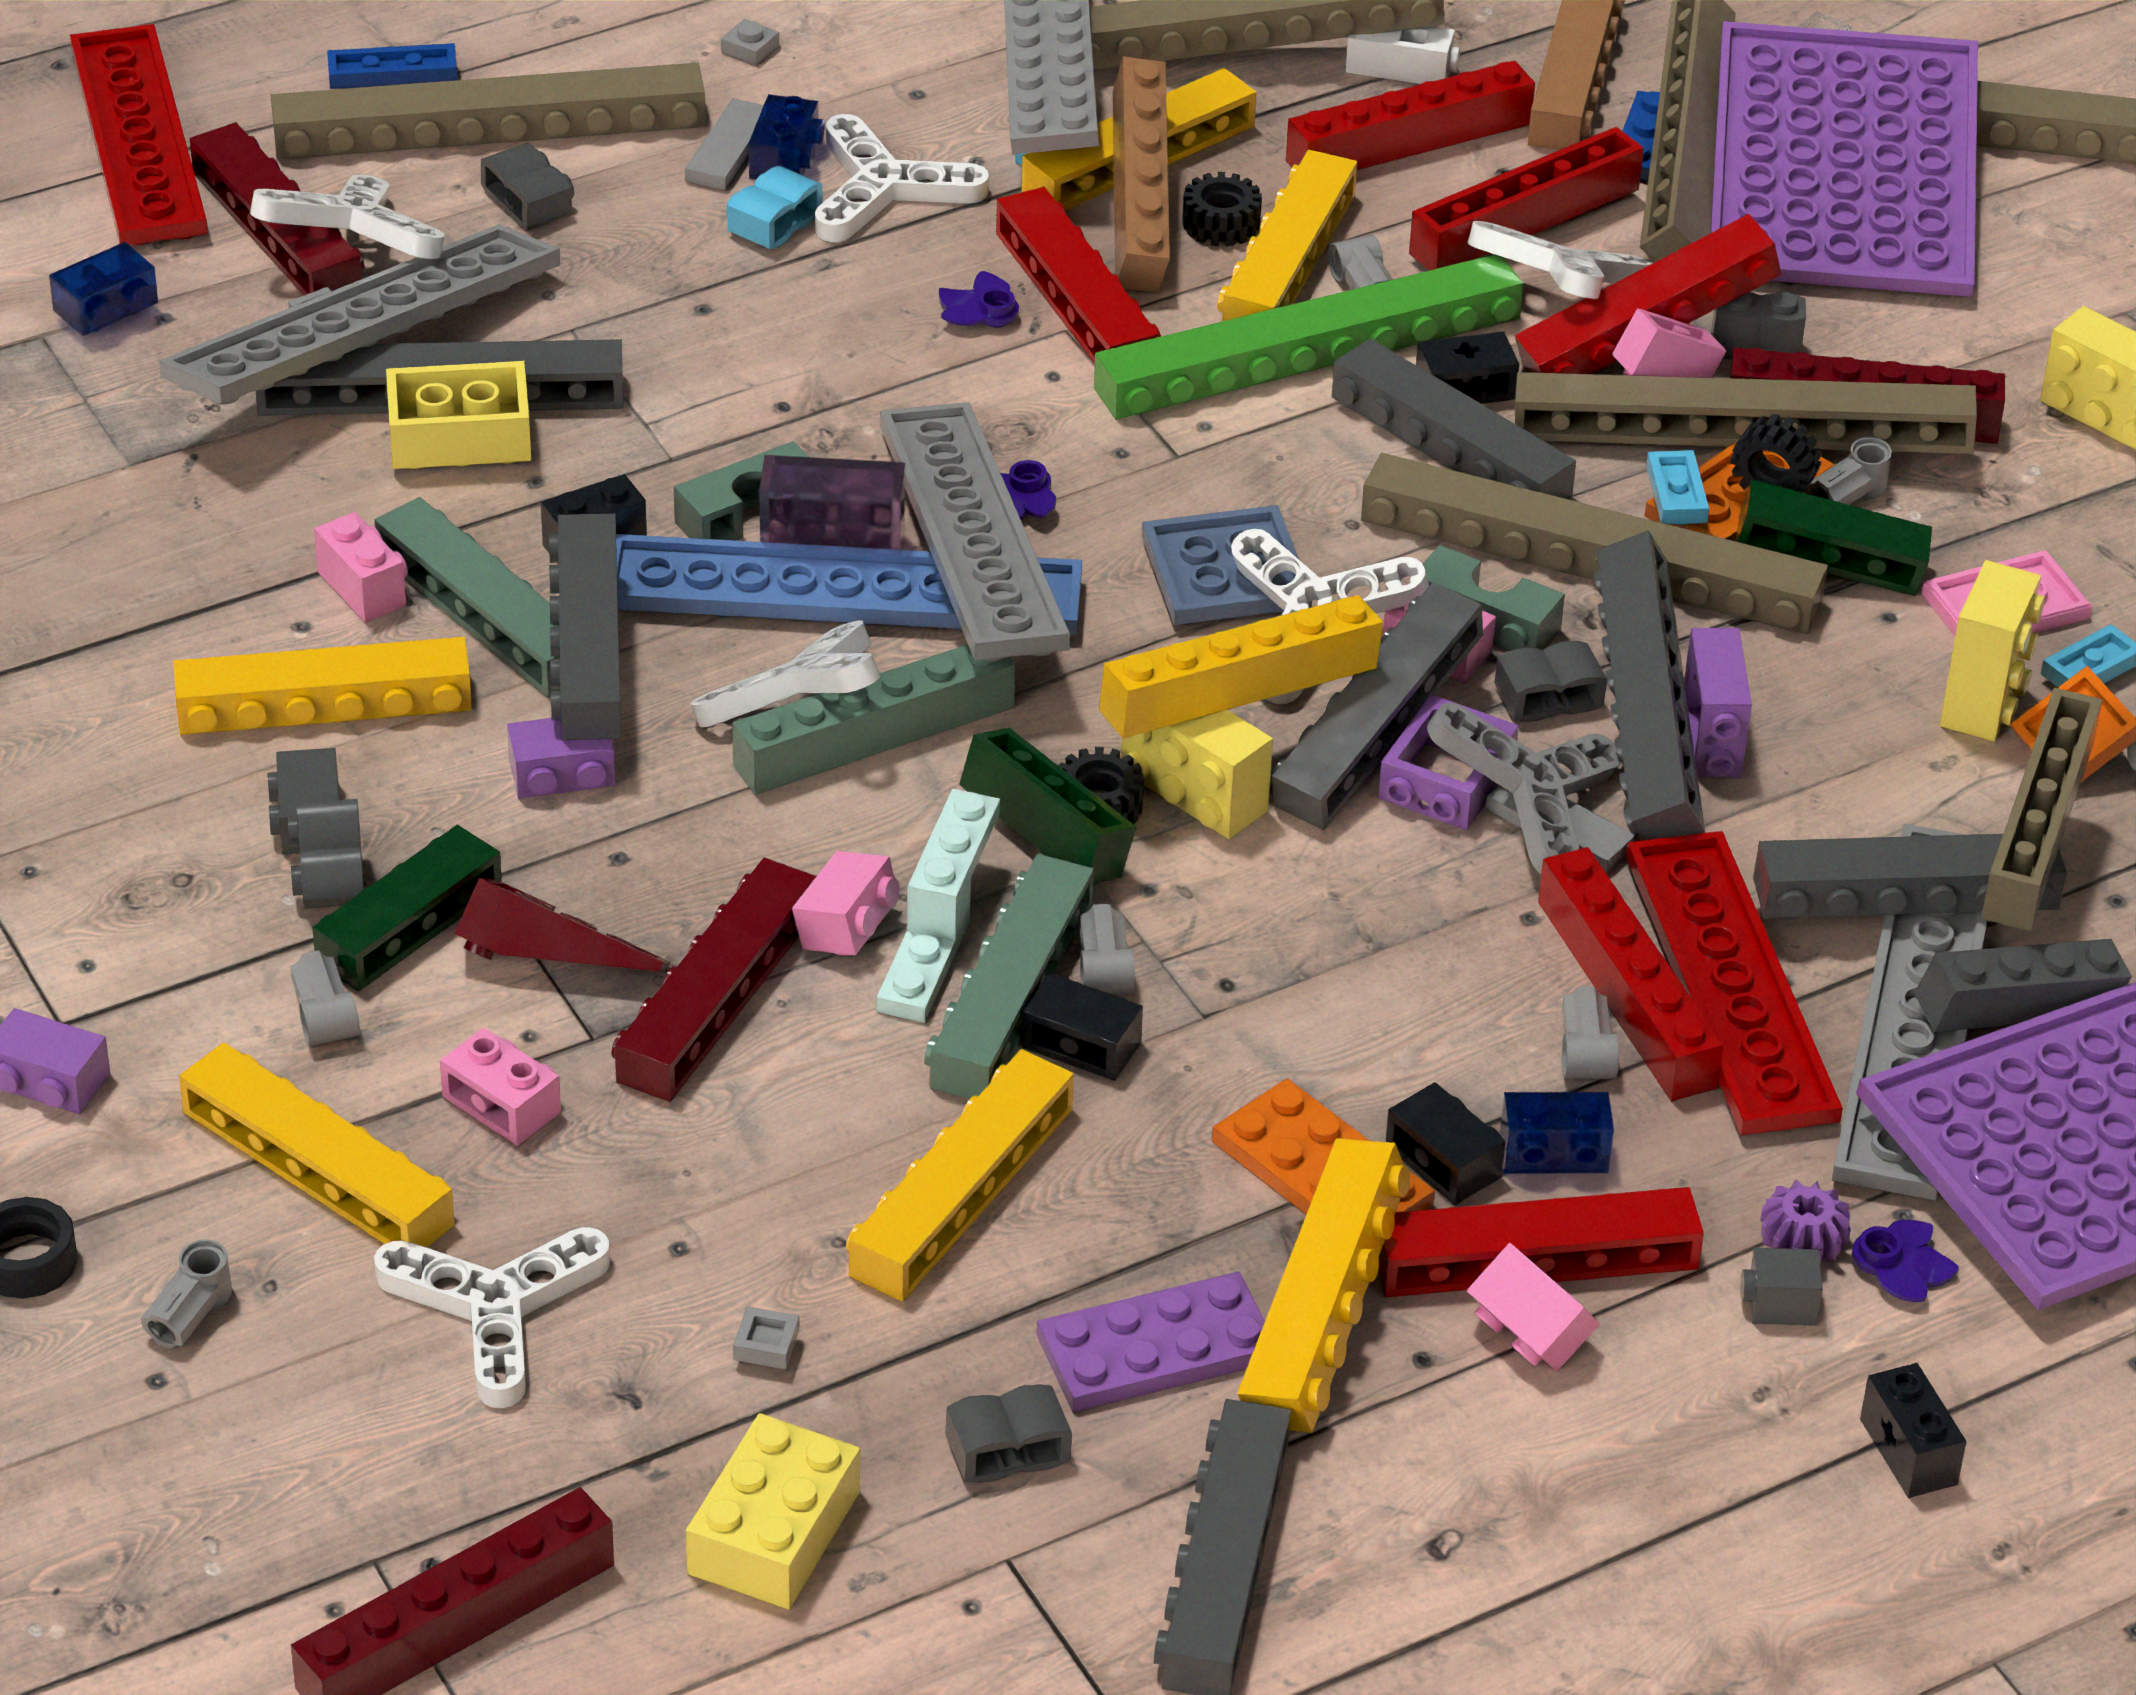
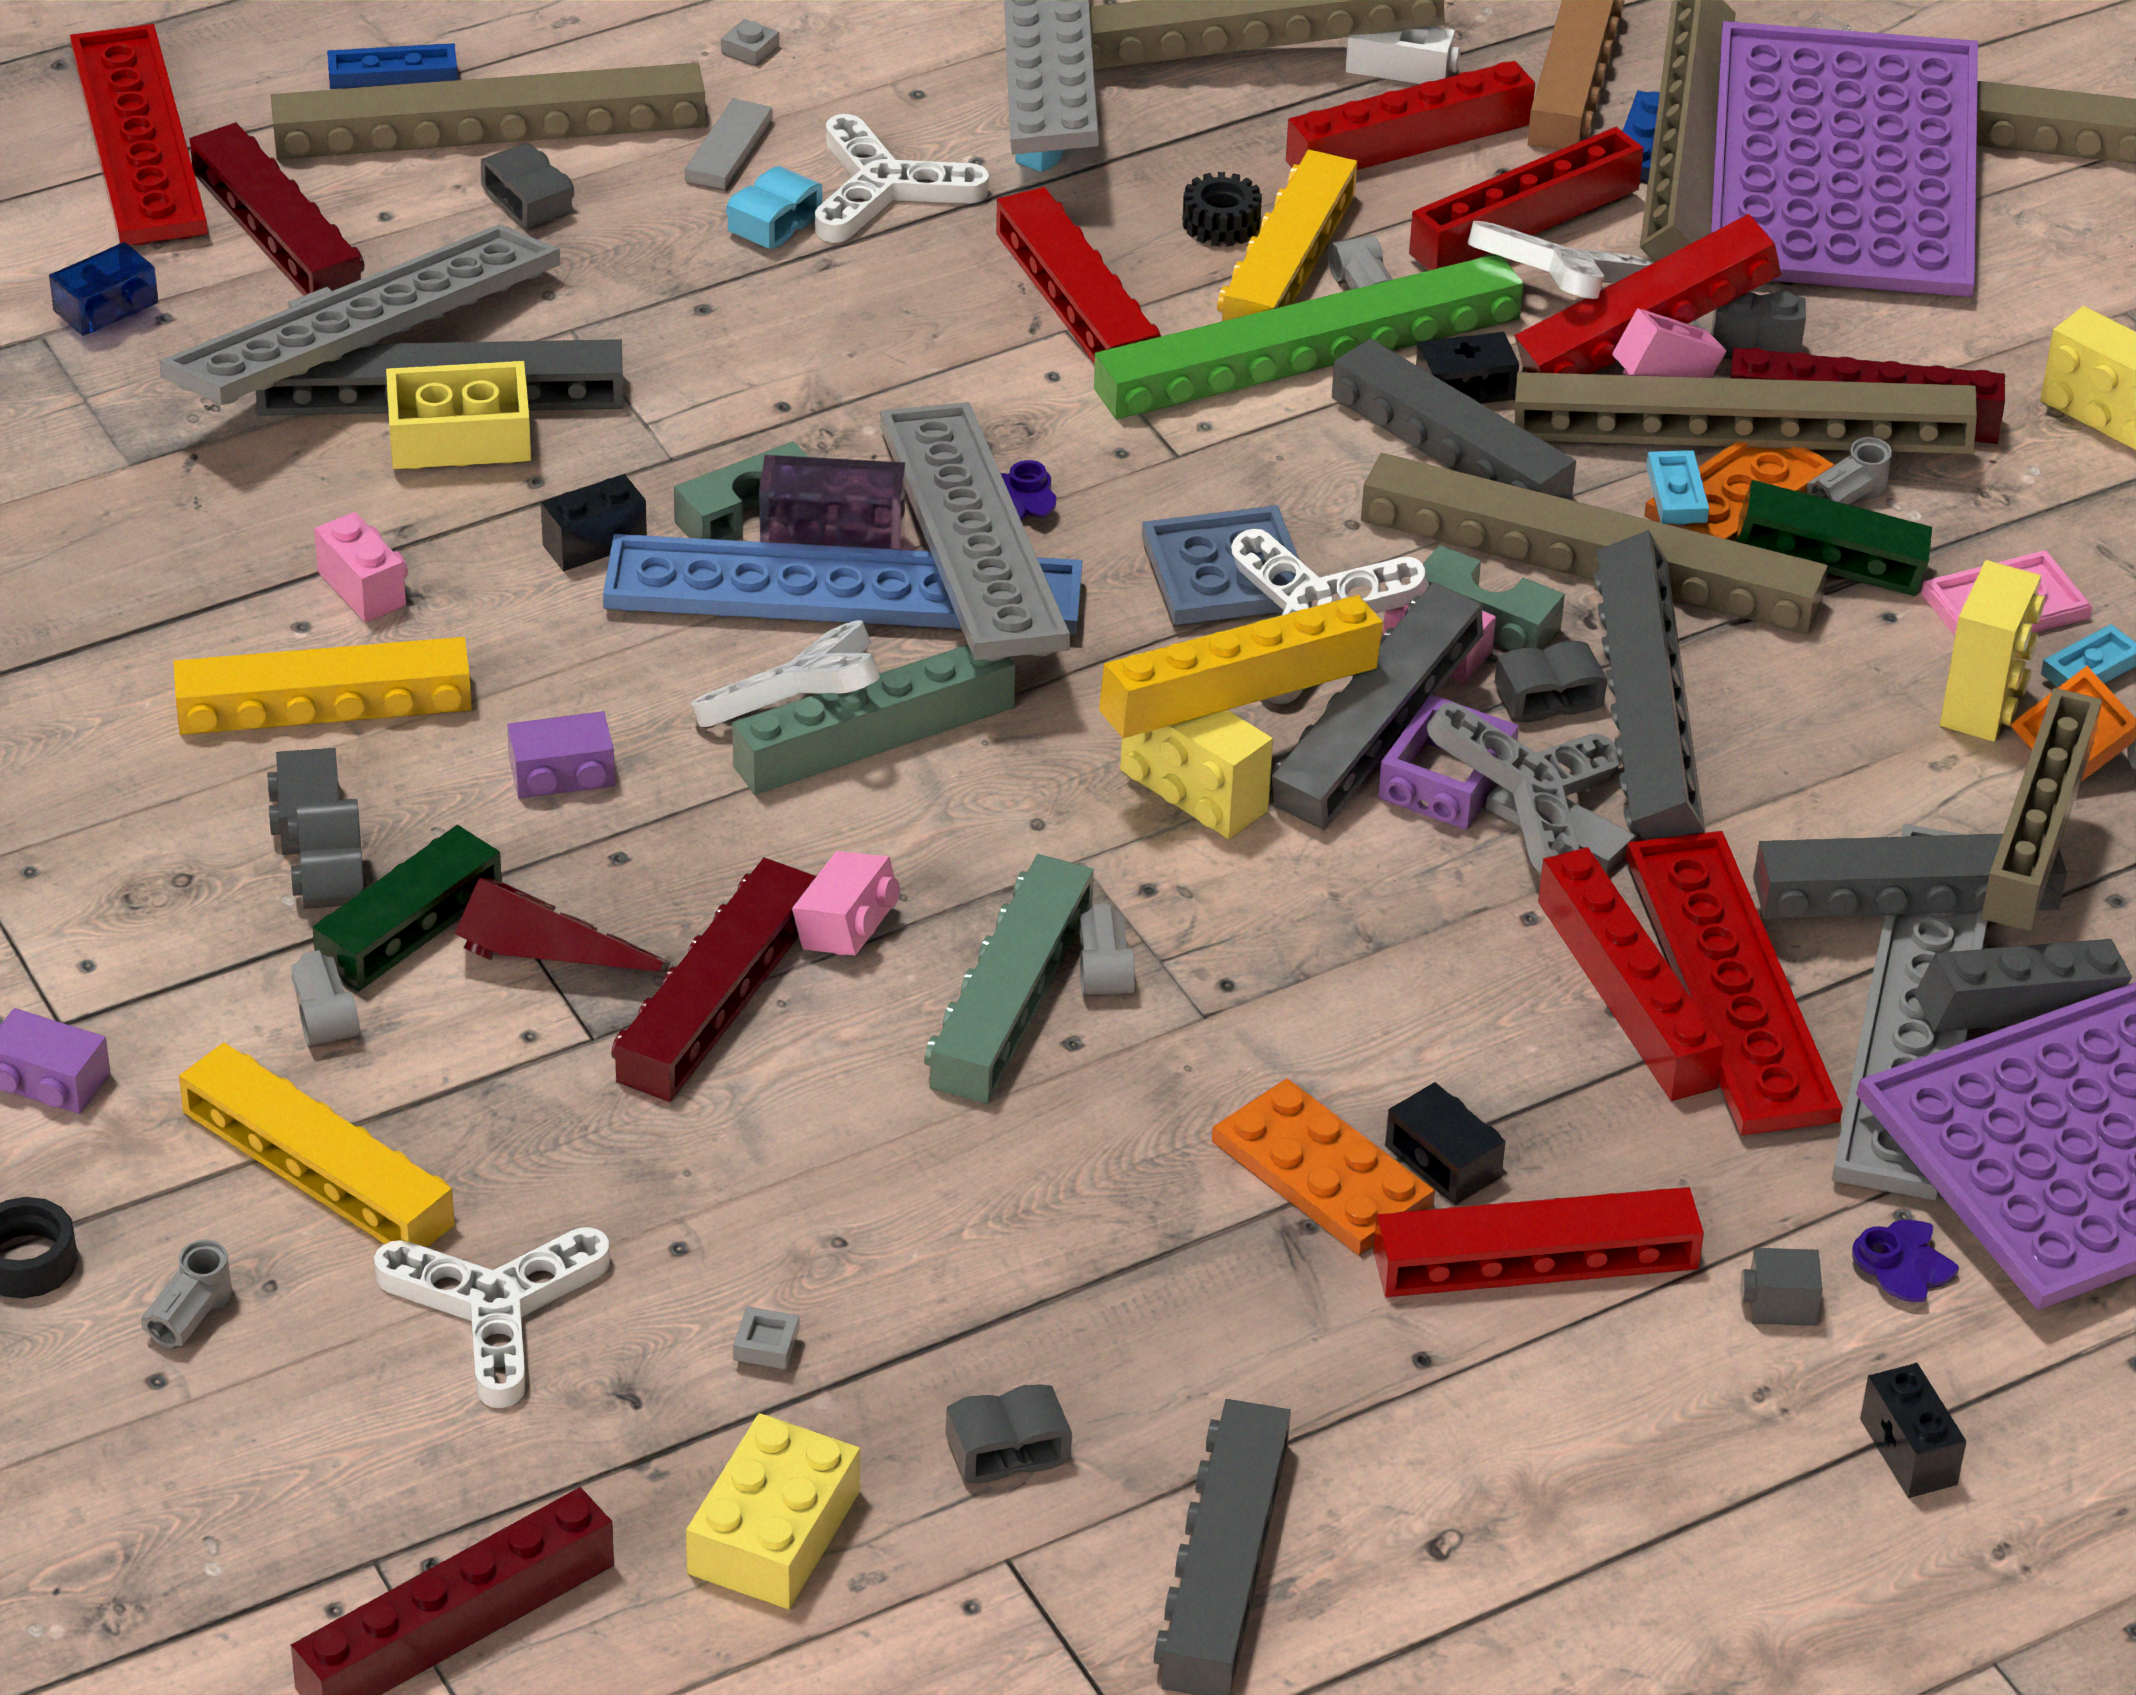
(356, 208): white piece -> none
(473, 588): sand green brick -> none
(500, 1086): bright pink brick -> none
(587, 627): dark grey brick -> none
(785, 135): clear blue brick -> none
(938, 905): light aqua bracket -> none
(959, 1175): yellow brick -> none
(986, 303): dark purple plate -> none
(1047, 804): dark green brick -> none
(1082, 1026): black brick -> none
(1110, 774): black tyre -> none
(1140, 174): medium nougat brick -> none
(1152, 1341): medium lavender plate -> none
(1196, 119): yellow brick -> none
(1326, 1280): yellow brick -> none
(1533, 1307): bright pink brick -> none
(1556, 1132): clear blue brick -> none
(1587, 1043): light grey piece -> none
(1717, 701): medium lavender window -> none
(1780, 439): black tyre -> none
(1806, 1220): medium lavender gear -> none

